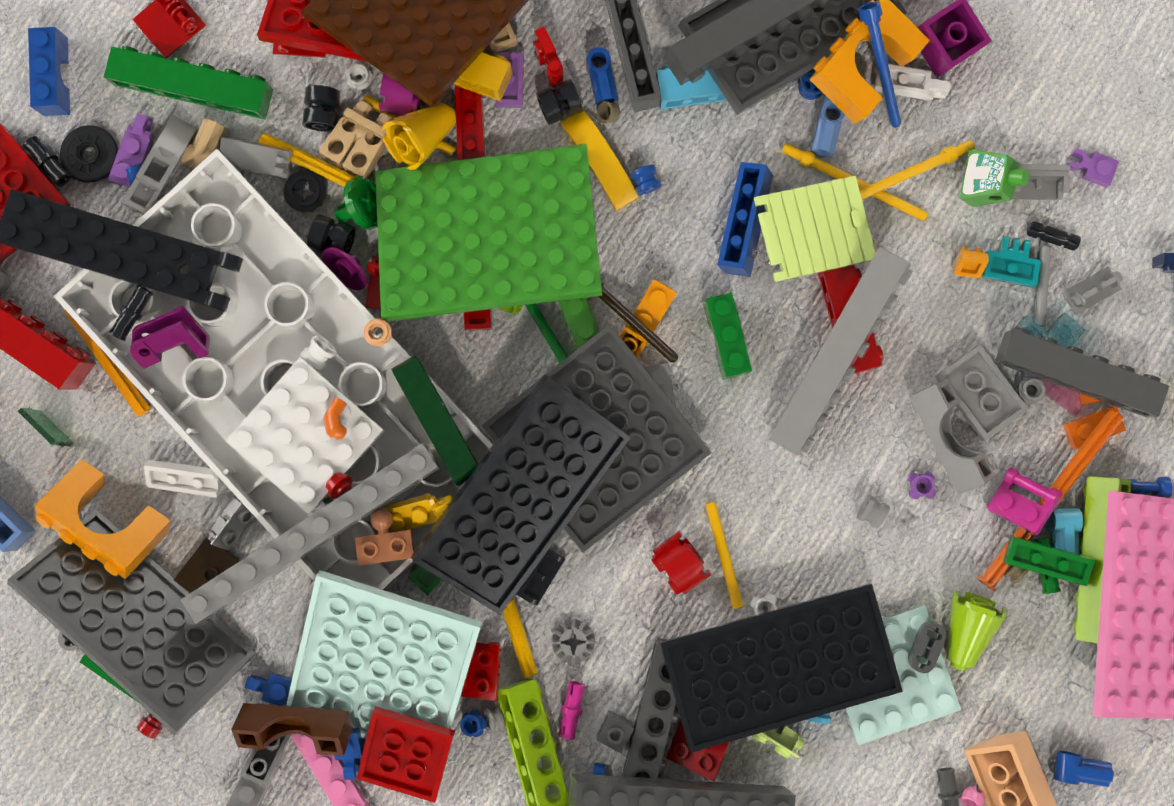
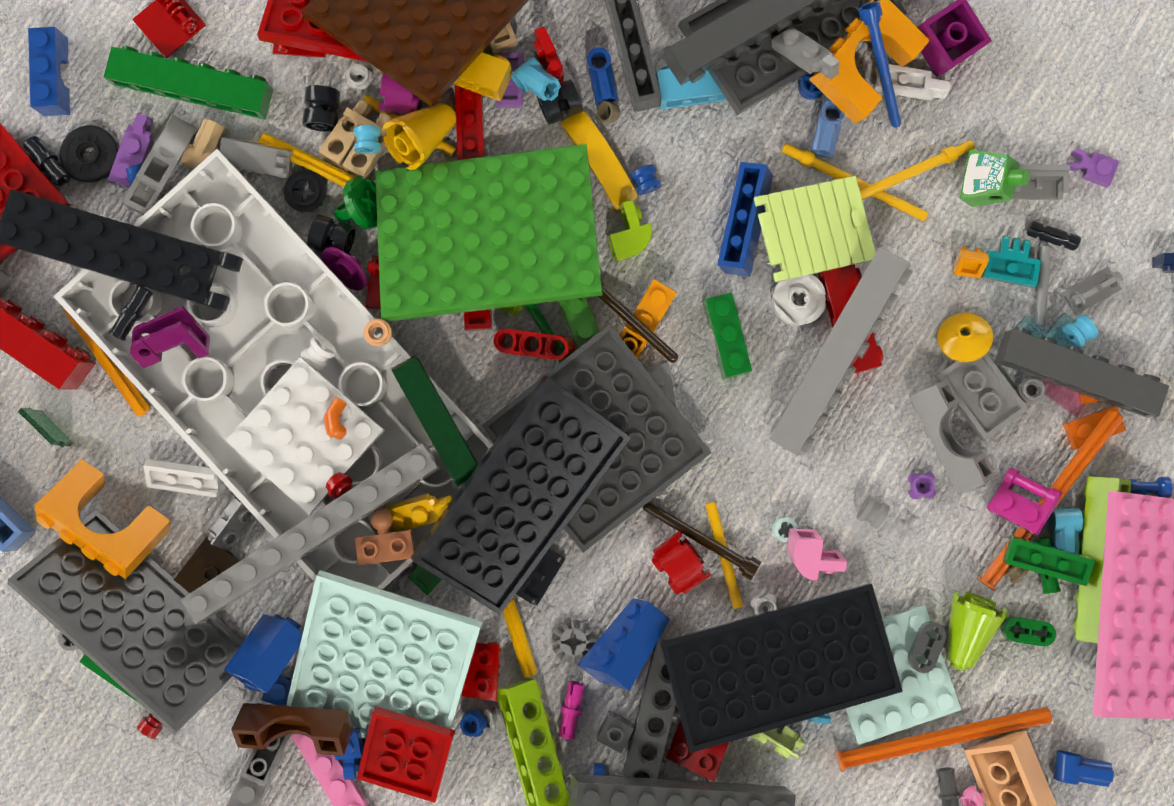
(265, 652): none -> blue brick
(367, 139): none -> medium azure wheel
(522, 341): none -> red beam
(533, 78): none -> medium azure piece
(625, 645): none -> blue wedge
(633, 239): none -> lime brick
(746, 565): none -> dark brown piece
(777, 525): none -> light aqua bush
(797, 314): none -> white plate
(806, 52): none -> light grey hinge
(806, 553): none -> bright pink brick
(943, 738): none -> orange axle
(962, 347): none -> yellow dish
(1029, 625): none -> green beam
(1080, 331): none -> medium azure wheel

